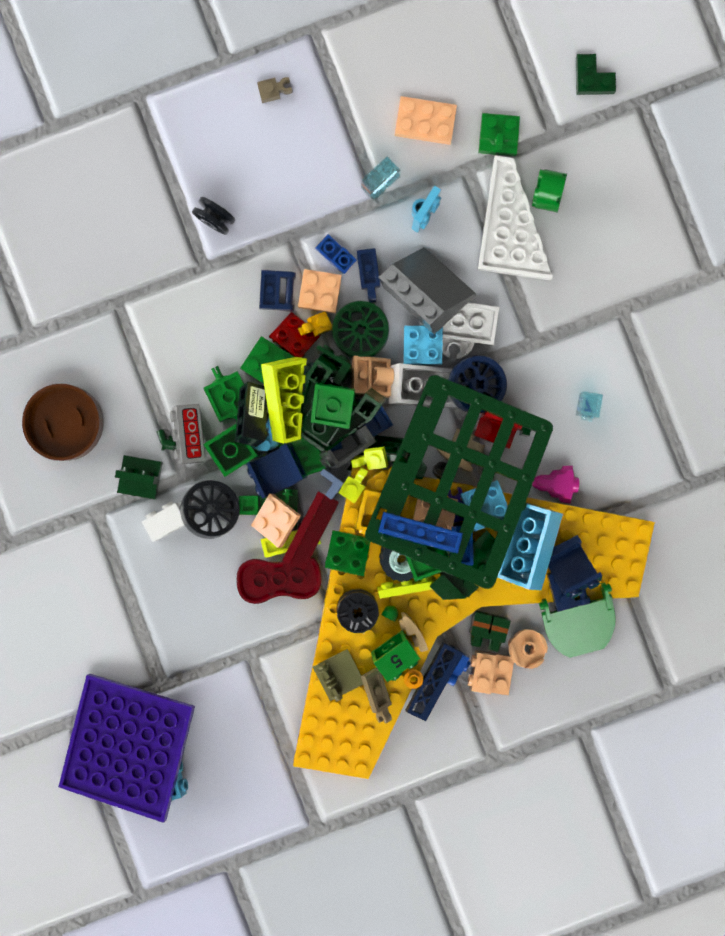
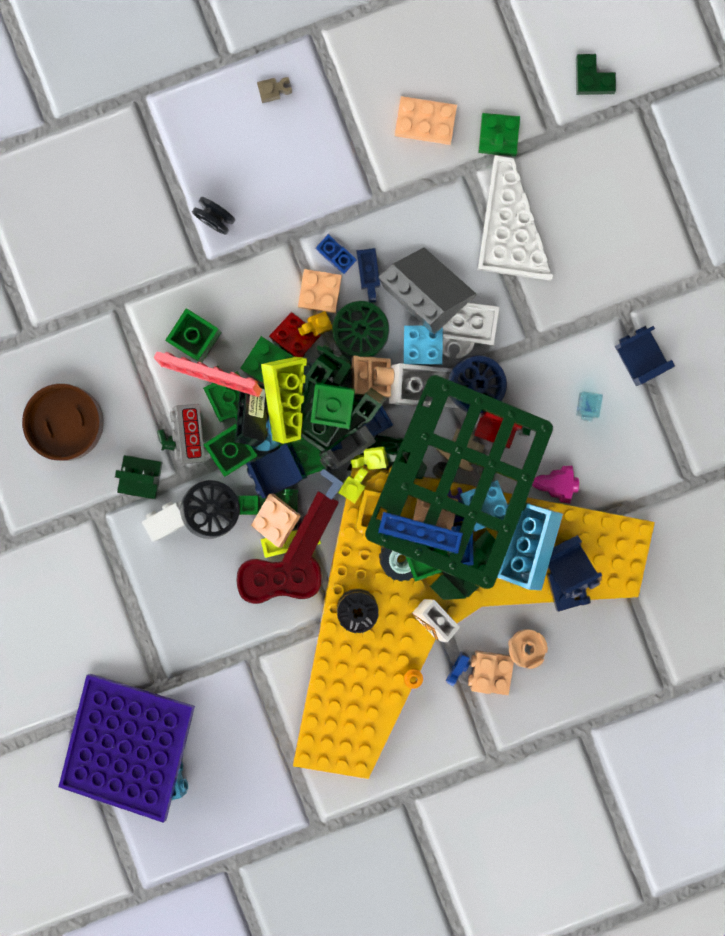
(193, 336): none -> green brick
(209, 374): none -> coral plate
(271, 290): dark blue plate -> none
(338, 675): olive hinge -> none
(347, 553): green hinge -> none
(377, 694): dark tan plate -> none
(380, 178): clear light blue hips -> none
(389, 589): neon yellow plate -> none
(390, 612): green hinge -> none
(395, 656): green brick -> none
(411, 628): tan slope -> none
(429, 205): medium azure plate -> none
(435, 620): none -> white brick
(436, 683): dark blue fence -> none
(489, 627): dark green hips -> none
(549, 190): green brick -> none
(581, 627): piece -> none
(642, 356): none -> dark blue panel

